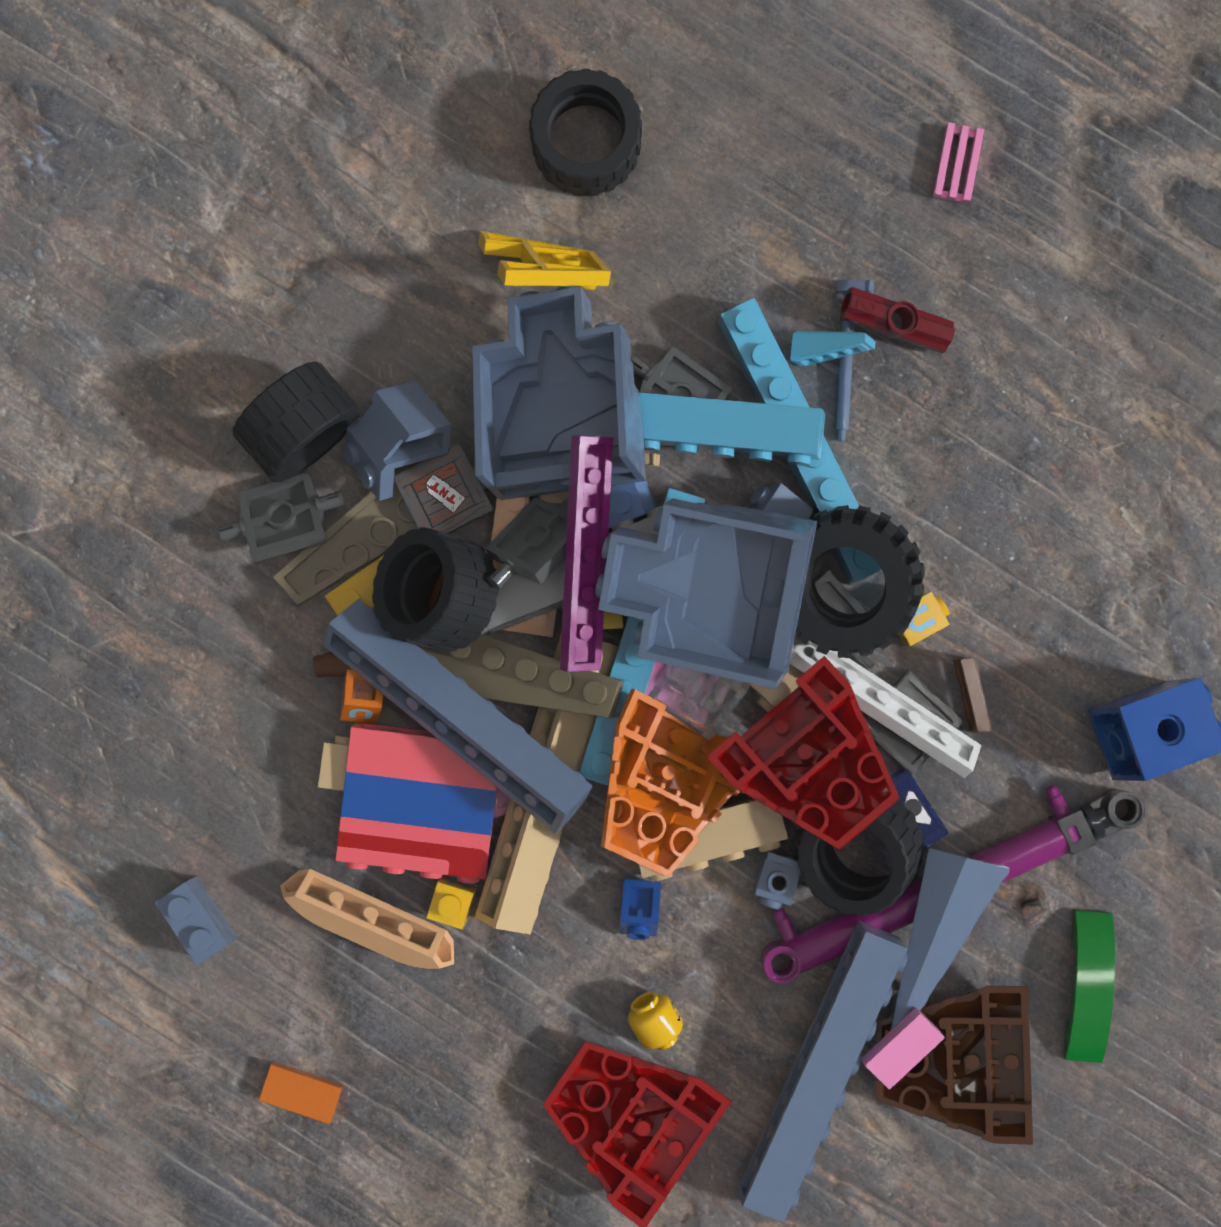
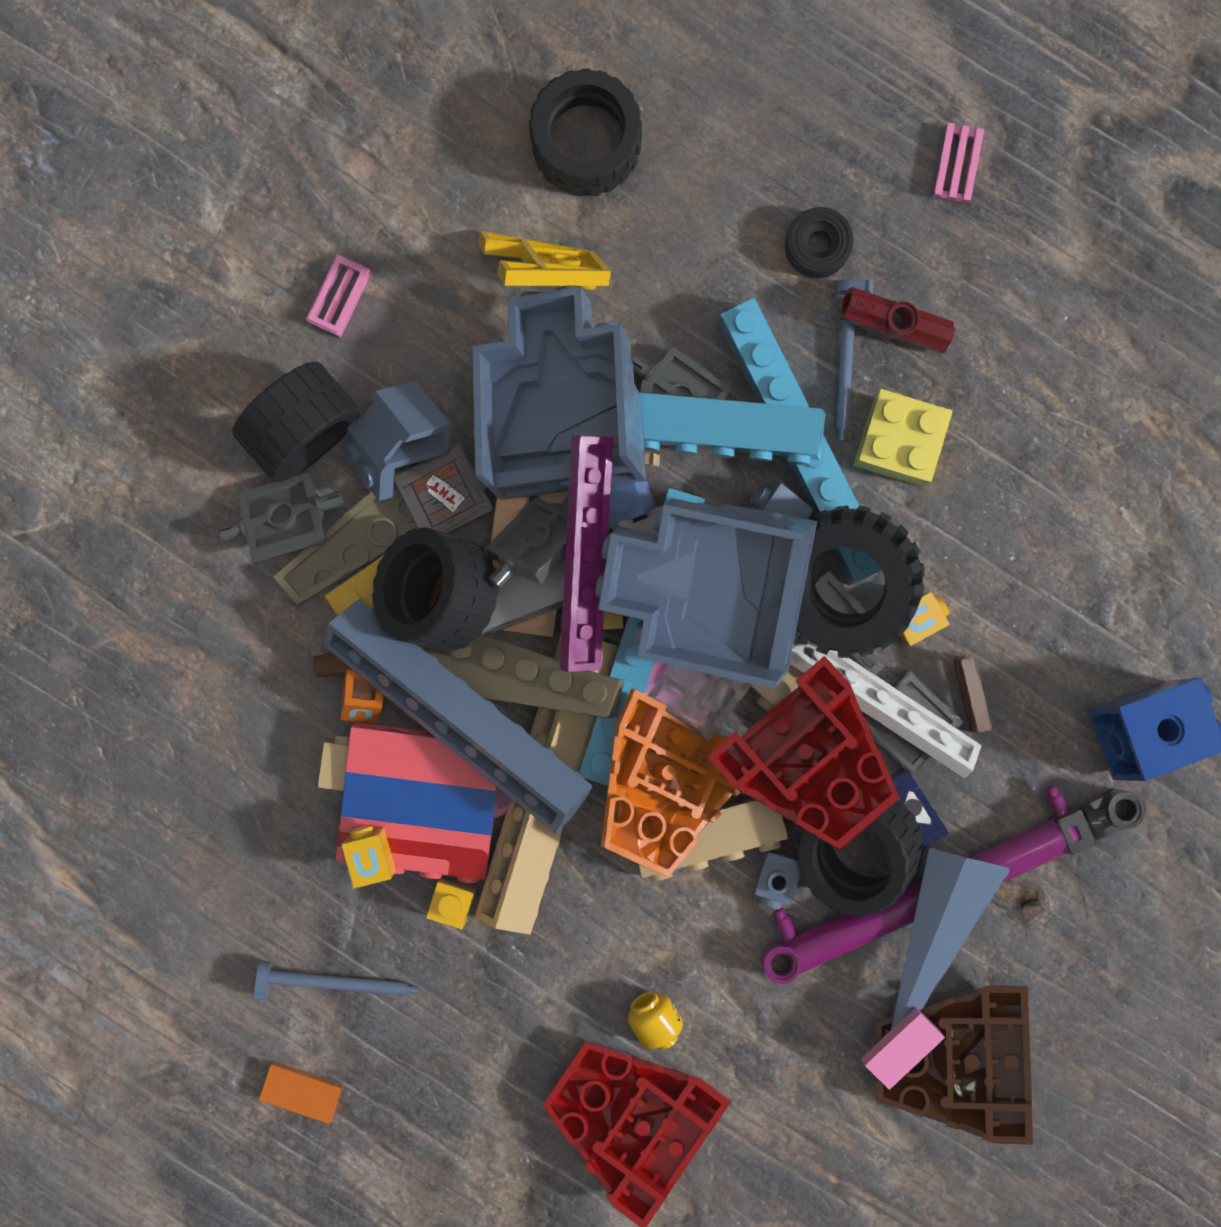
(196, 920): sand blue brick -> none
(265, 977): none -> sand blue piece
(339, 327): none -> bright pink tile
(368, 856): none -> yellow brick
(368, 921): light nougat brick -> none
(640, 909): blue bracket -> none
(822, 346): medium azure slope -> none
(822, 1071): sand blue brick -> none
(825, 222): none -> black tyre
(902, 438): none -> light yellow brick
(1091, 987): green slope -> none

